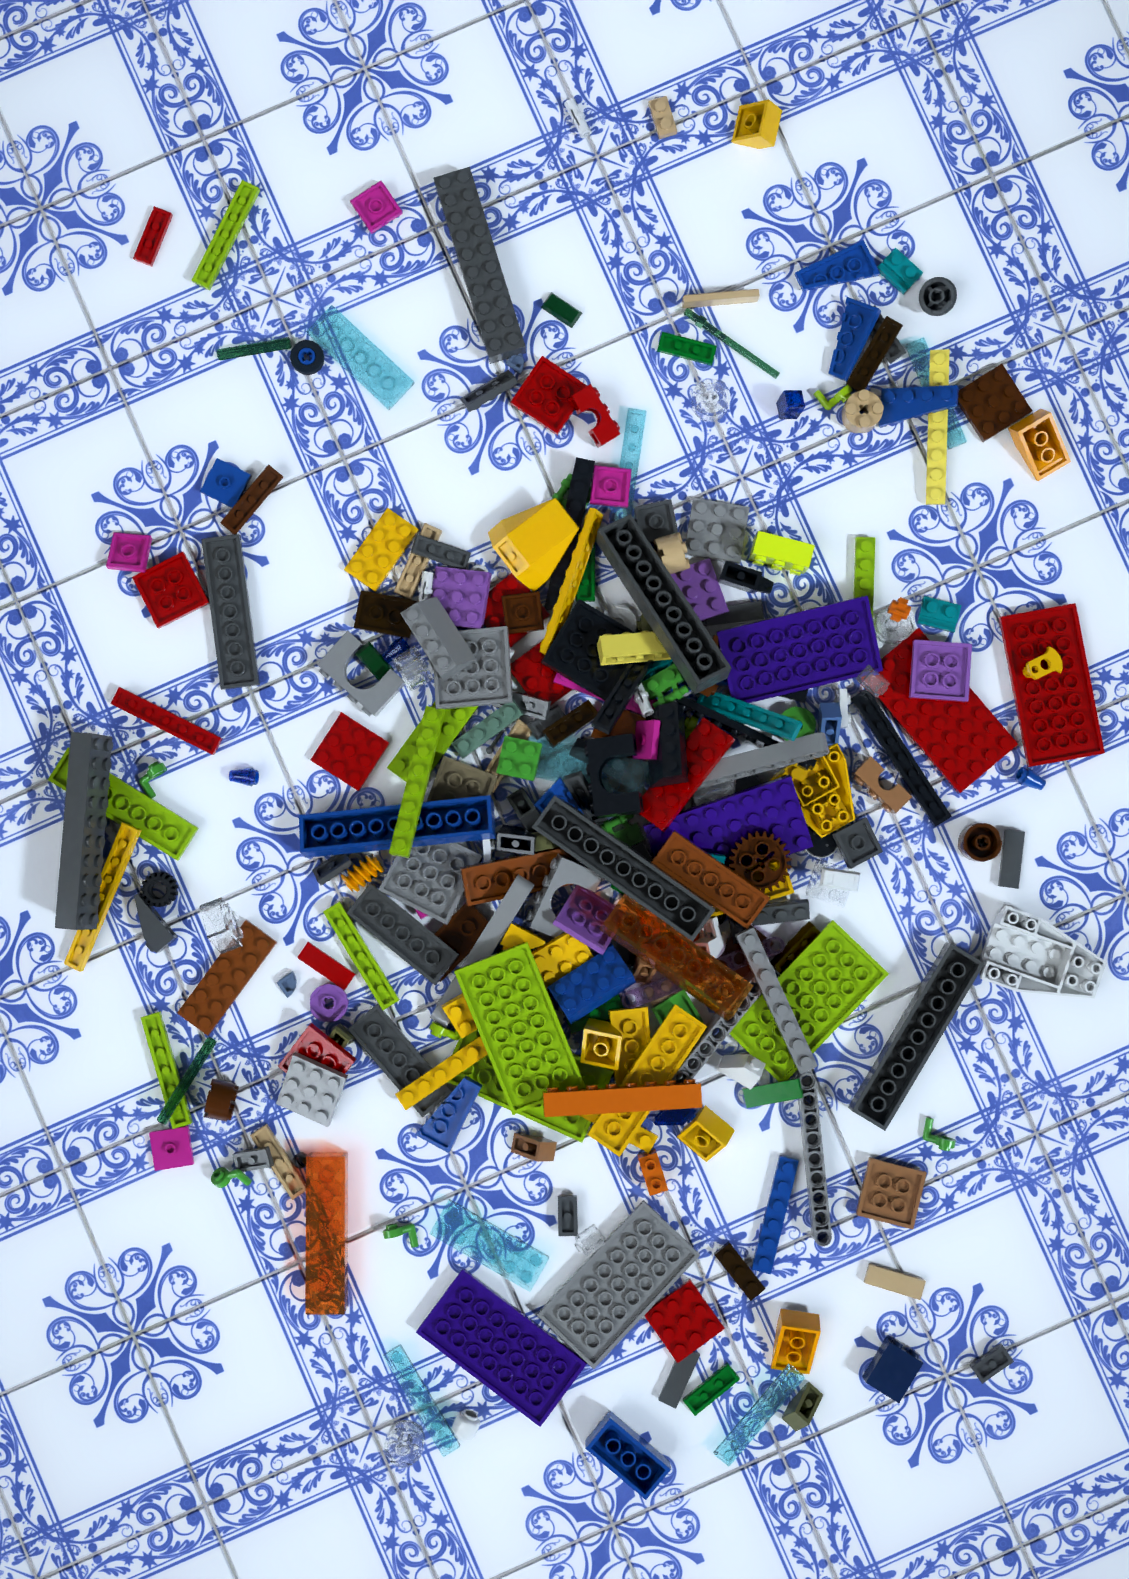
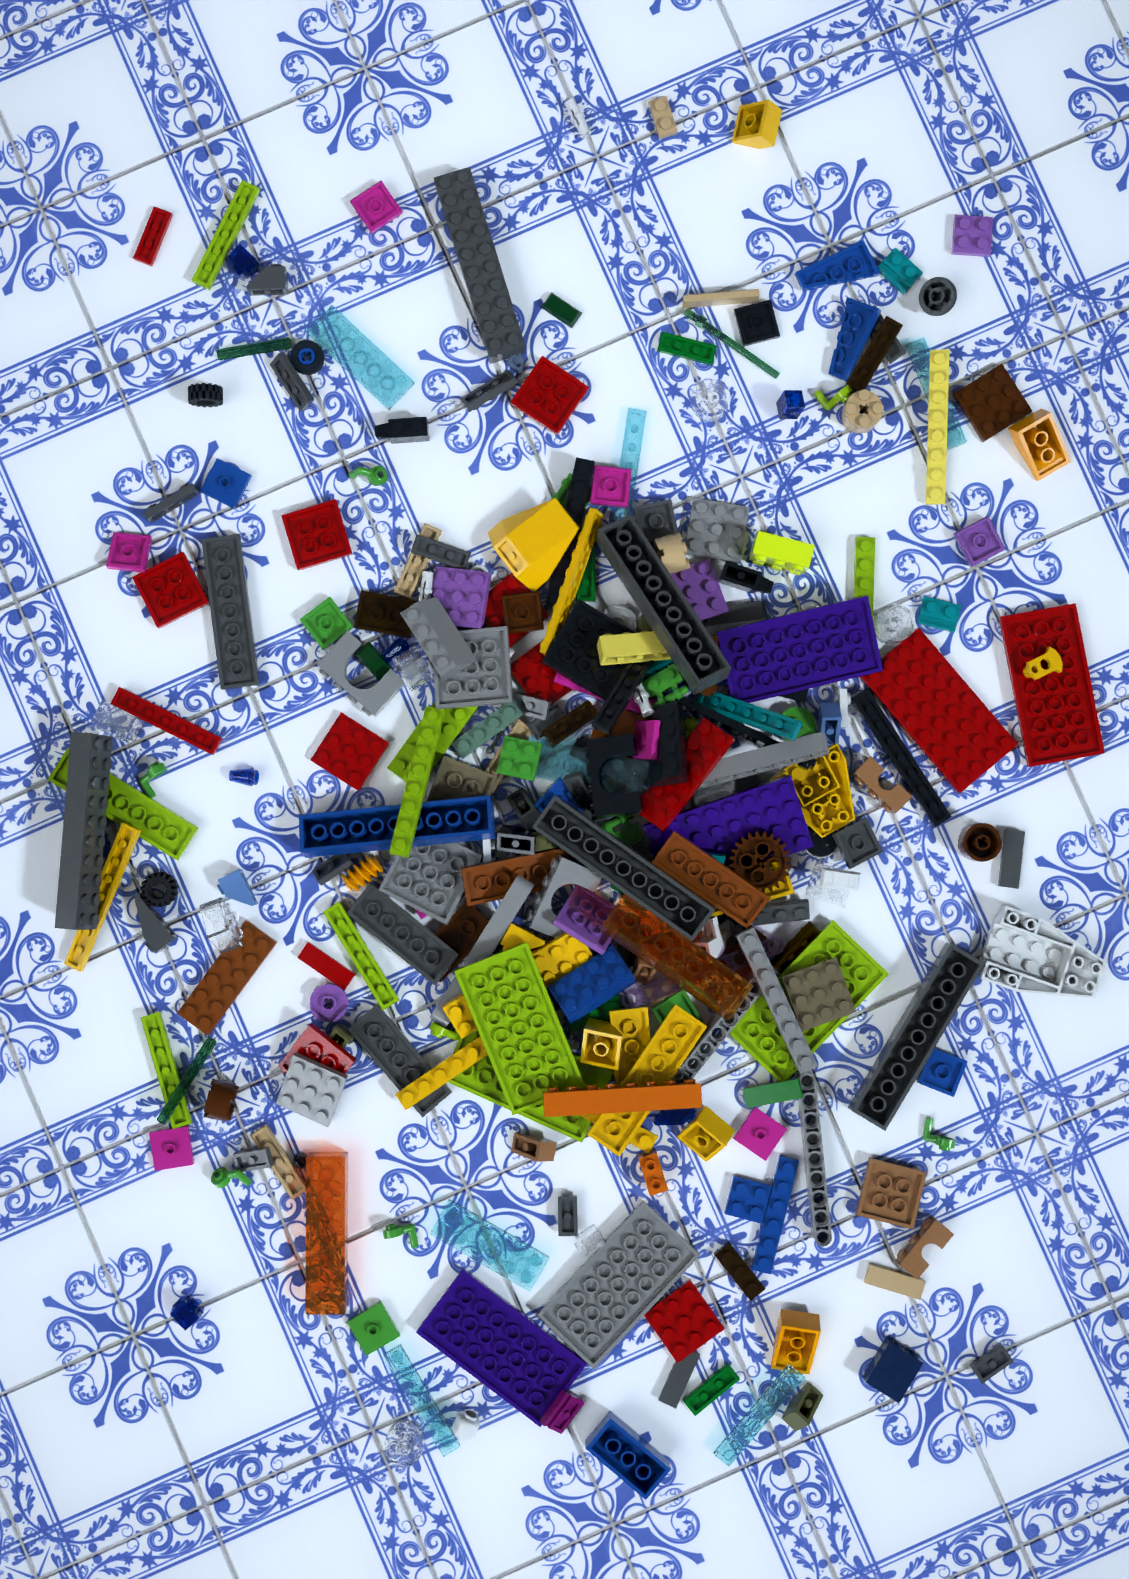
(115, 720): none -> clear piece
(171, 502): none -> dark grey plate
(186, 1312): none -> clear blue brick
(205, 395): none -> black tyre
(237, 888): none -> medium blue slope
(243, 262): none -> clear blue brick
(251, 499): reddish brown plate -> none
(270, 281): none -> dark grey slope
(288, 984): sand blue tile -> none
(292, 381): none -> dark grey plate
(317, 535): none -> red plate
(326, 623): none -> bright green plate
(371, 474): none -> bright green plate
(373, 1328): none -> bright green plate
(381, 550): yellow plate -> none
(404, 430): none -> black hinge
(450, 1116): blue wing -> none
(562, 1411): none -> magenta plate
(589, 400): red arch -> none
(742, 1068): white slope -> none
(747, 1199): none -> blue plate
(756, 323): none -> black tile
(760, 1133): none -> dark pink plate
(818, 994): none -> dark tan plate
(873, 681): clear brick -> none
(899, 609): orange gear -> none
(915, 402): blue wing -> none
(931, 1233): none -> medium nougat arch
(940, 670): medium lavender plate -> none
(942, 1072): none -> blue plate
(972, 235): none -> medium lavender plate
(979, 541): none -> medium lavender plate
(1029, 778): blue cone -> none

